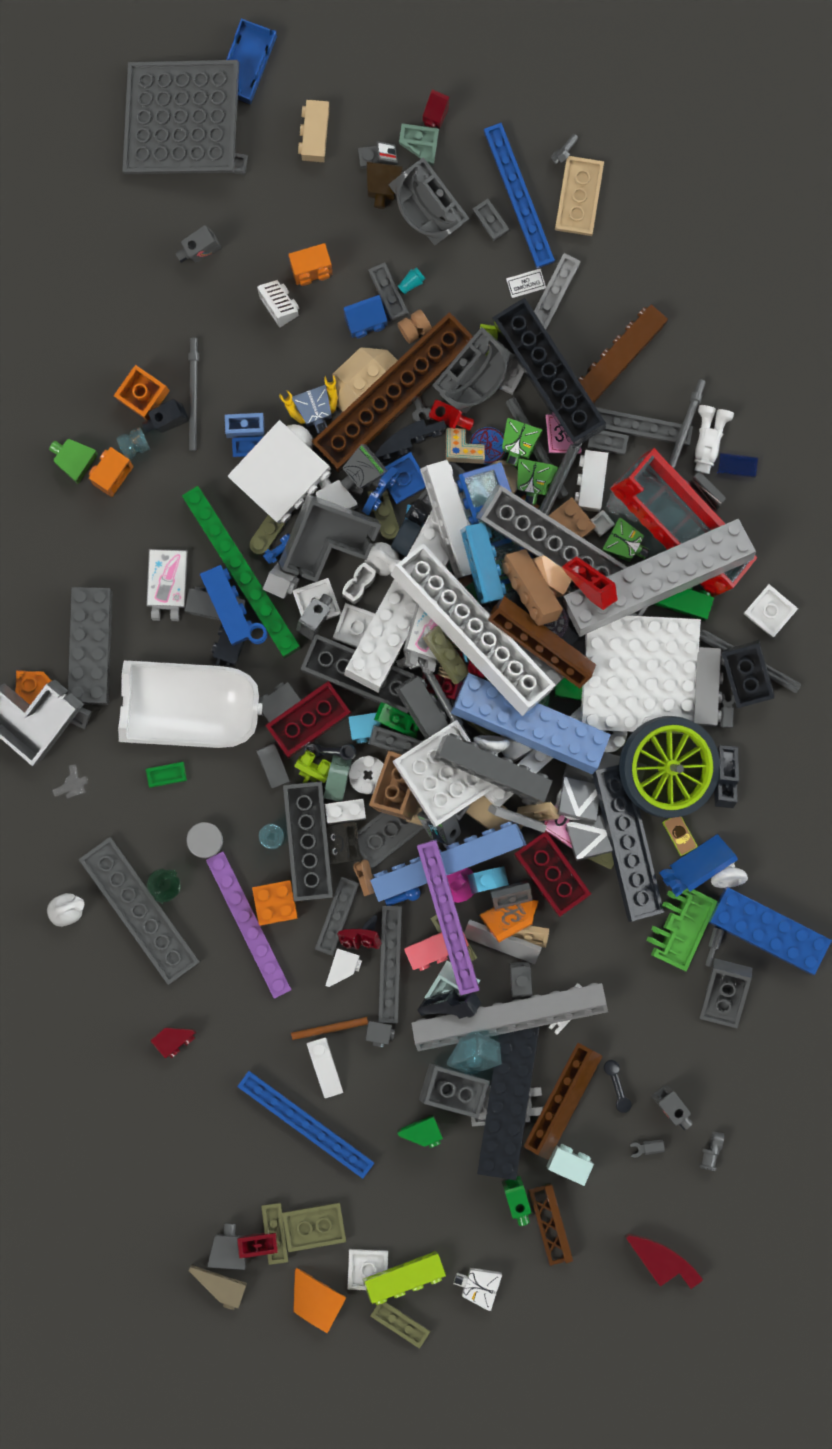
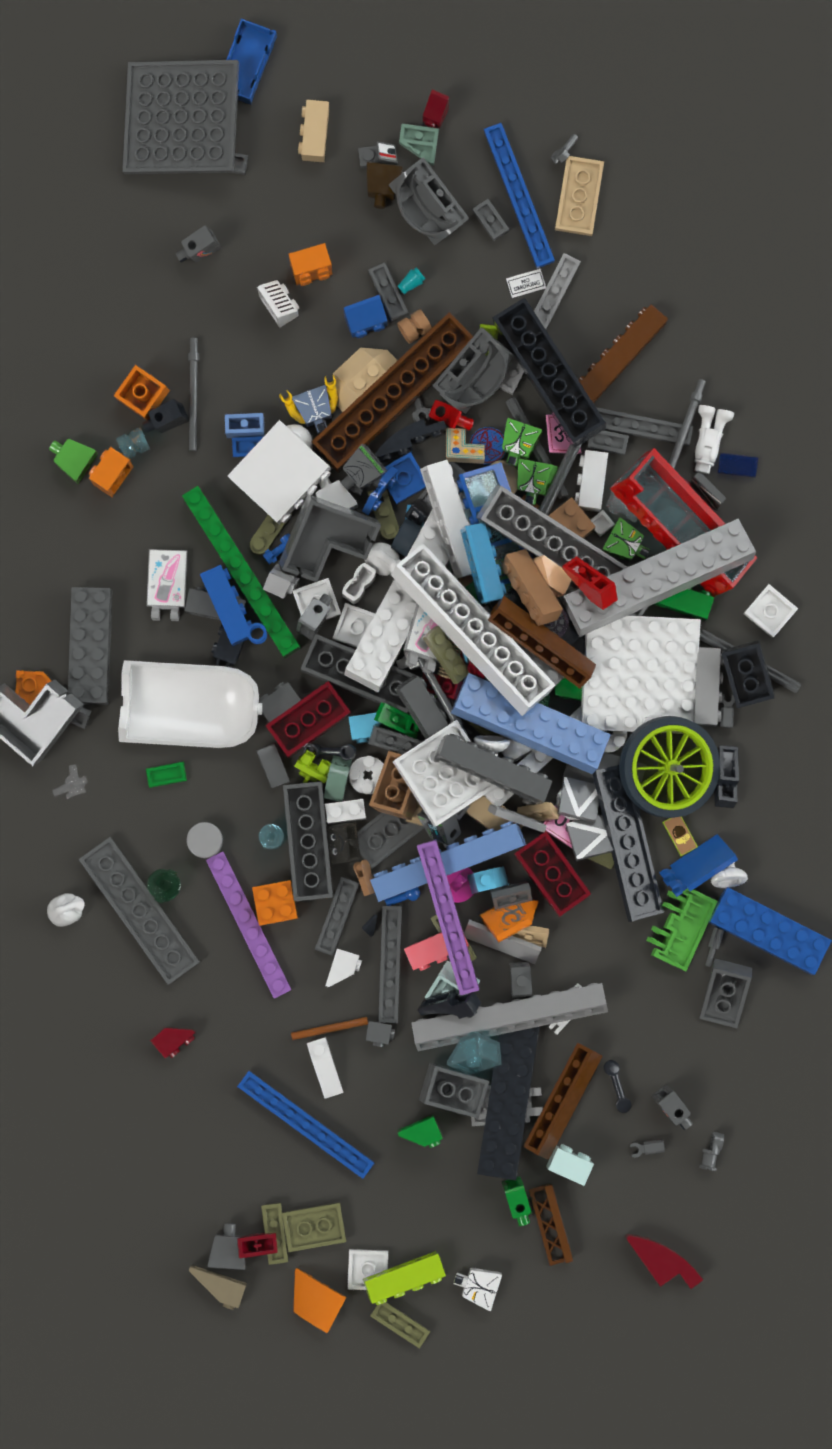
(356, 937): dark red slope -> none

